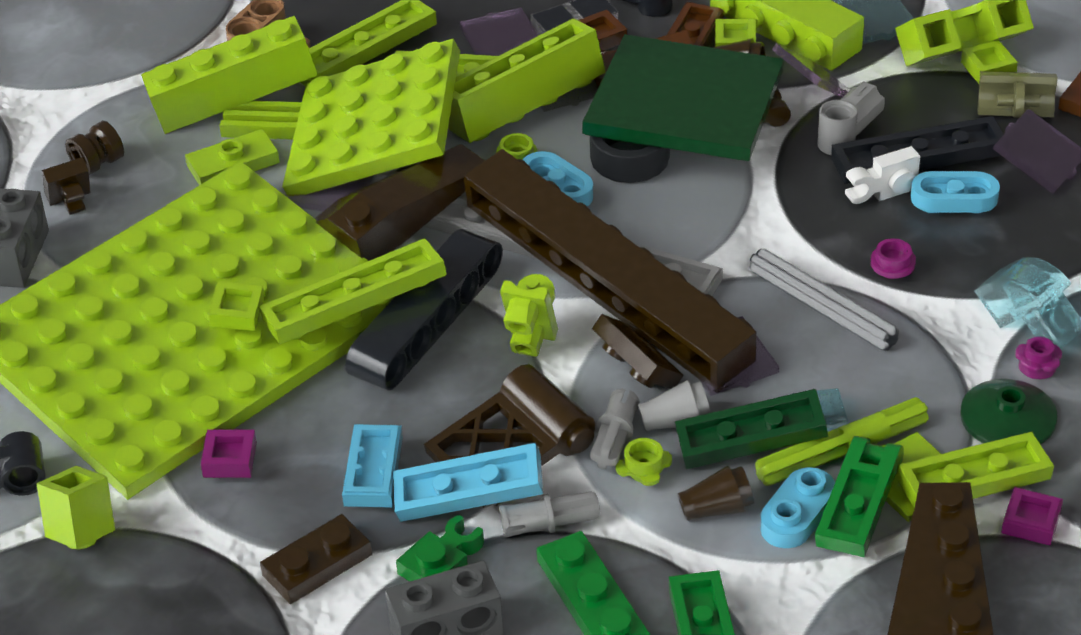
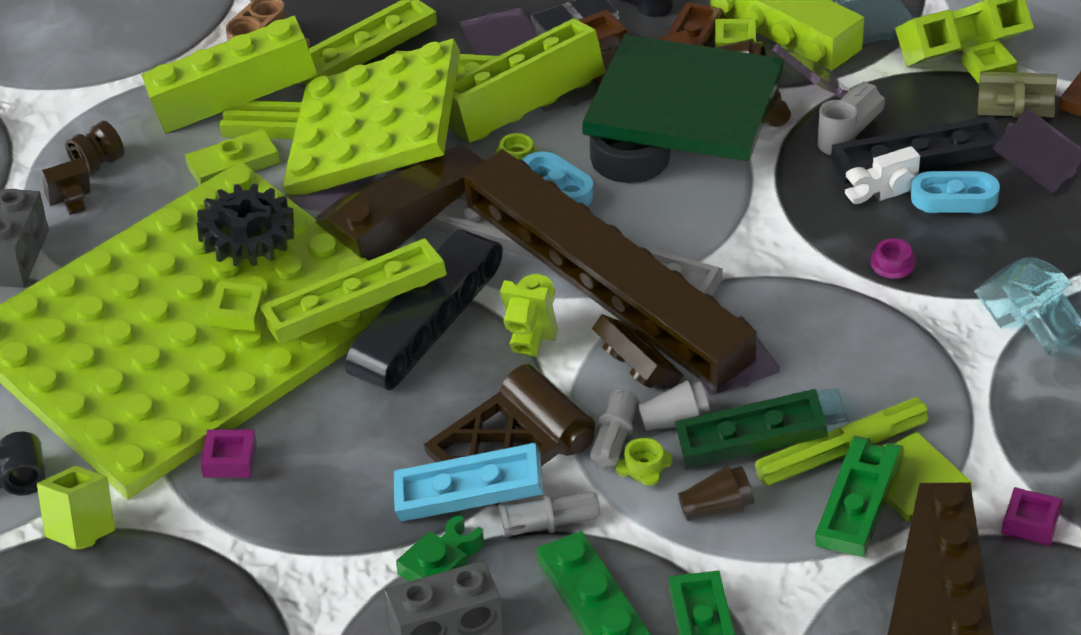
(245, 224): none -> black gear
(316, 558): dark brown plate -> none
(371, 465): medium azure plate -> none
(803, 501): medium azure plate -> none
(824, 299): axle -> none
(987, 466): lime plate -> none
(1007, 409): dark green dish -> none
(1038, 358): magenta plate -> none

